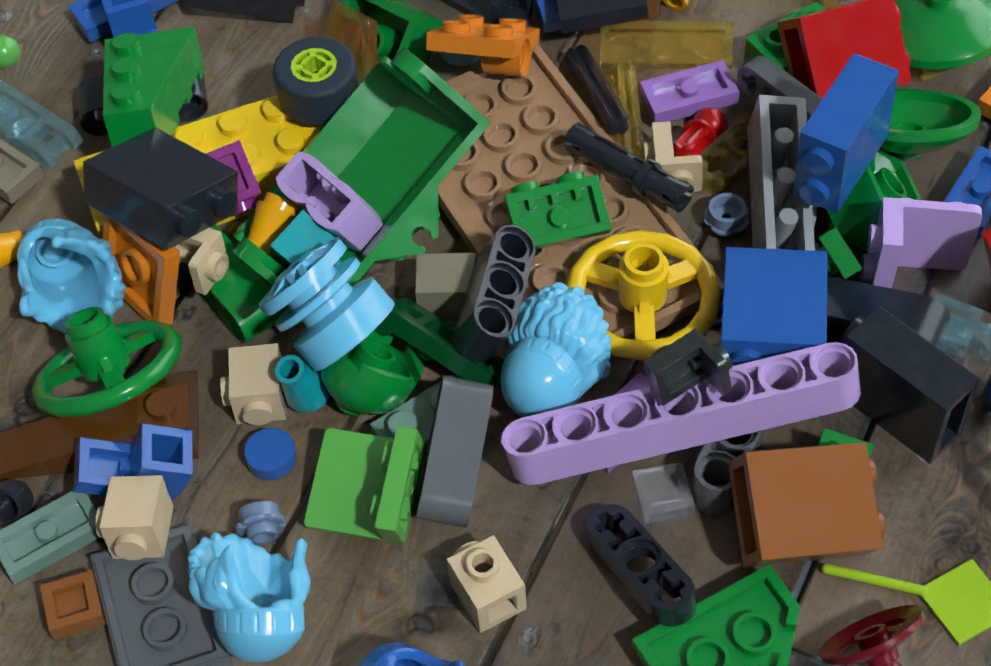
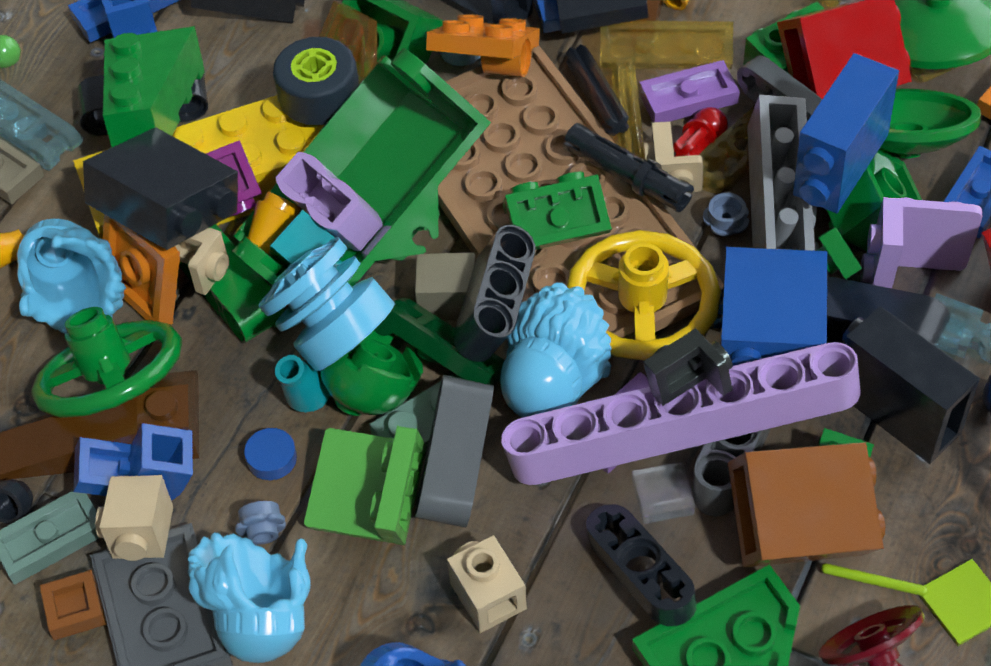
(253, 386): tan brick -> none

